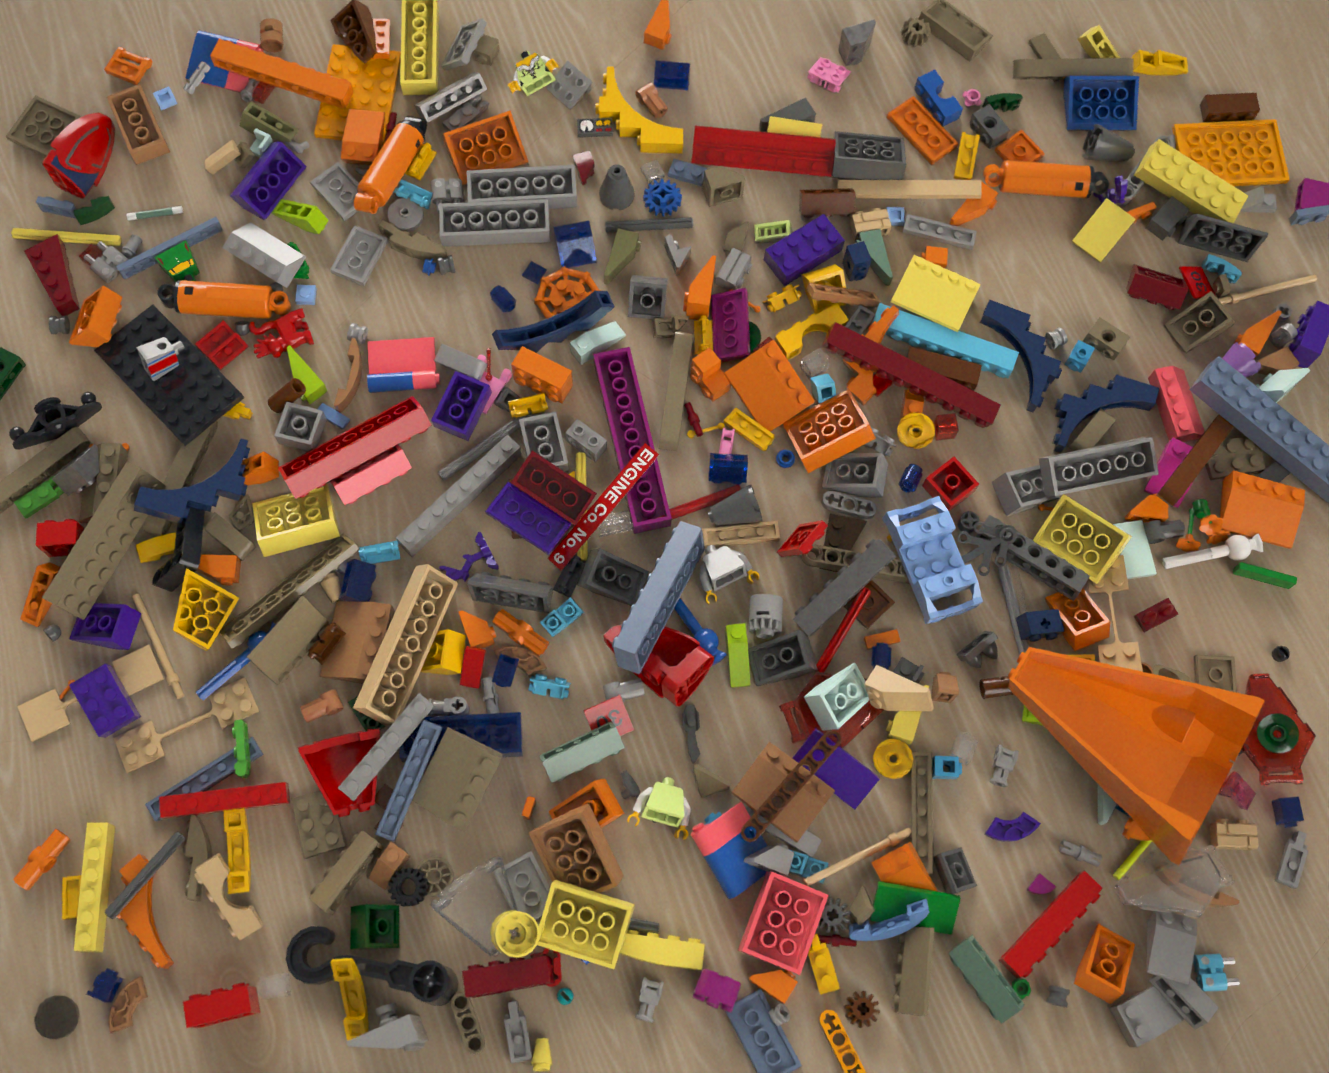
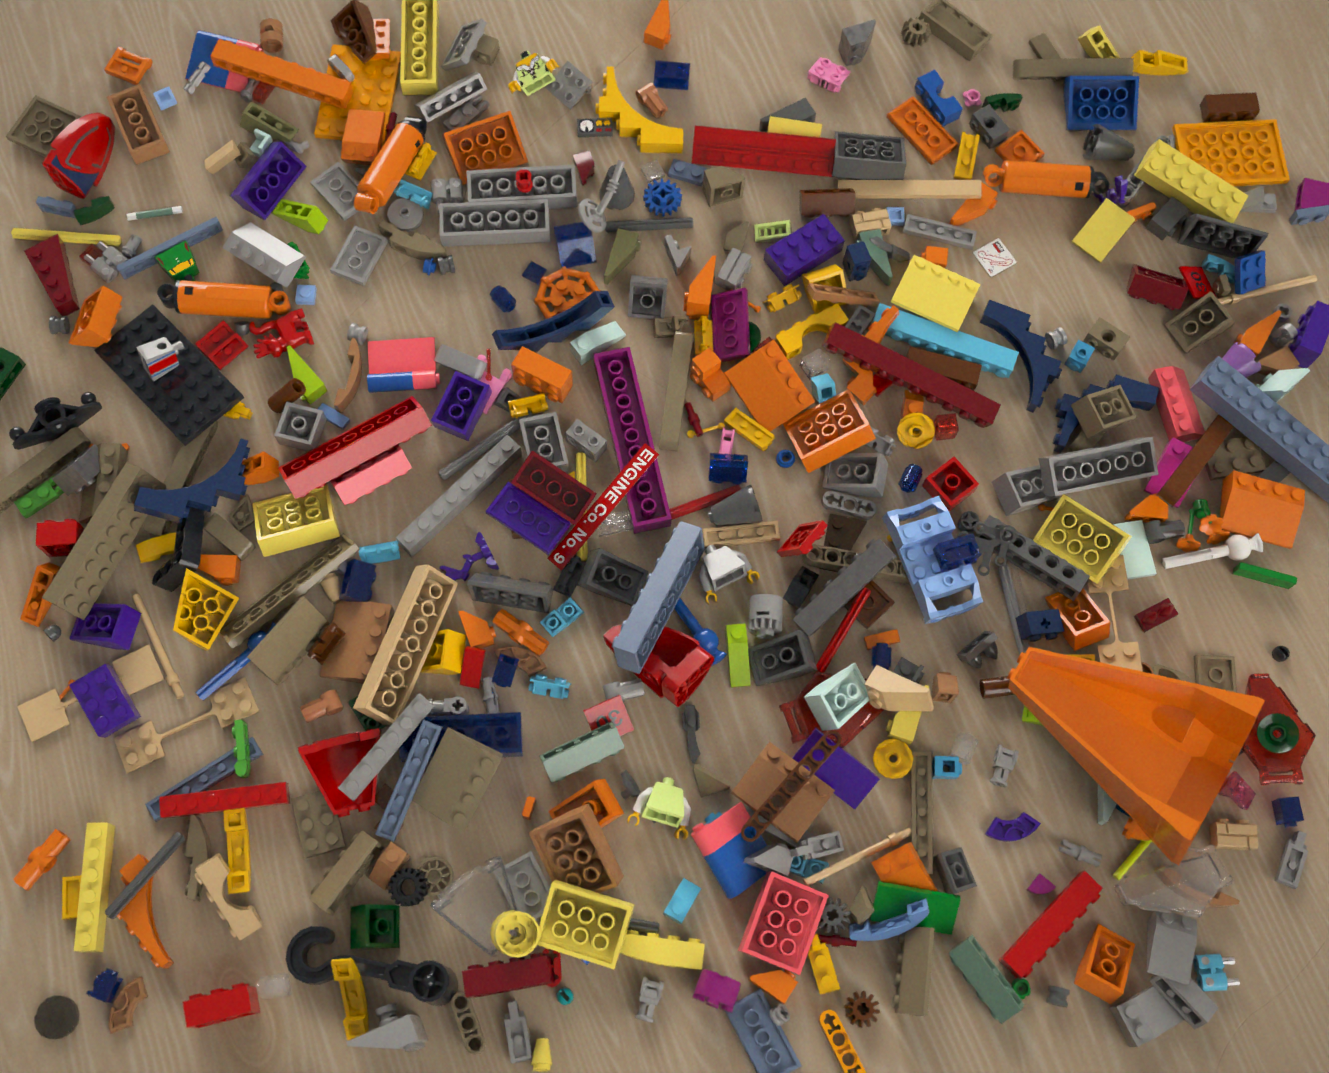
(340, 68): none -> light grey beam
(524, 181): none -> red bush
(596, 212): none -> light grey dish
(682, 901): none -> medium azure slope
(800, 586): none -> black slope
(819, 846): none -> light grey hinge
(893, 252): none -> dark grey piece
(957, 552): none -> clear blue hinge
(994, 257): none -> white sticker
(1103, 411): none -> dark tan slope
(1250, 272): none -> blue plate

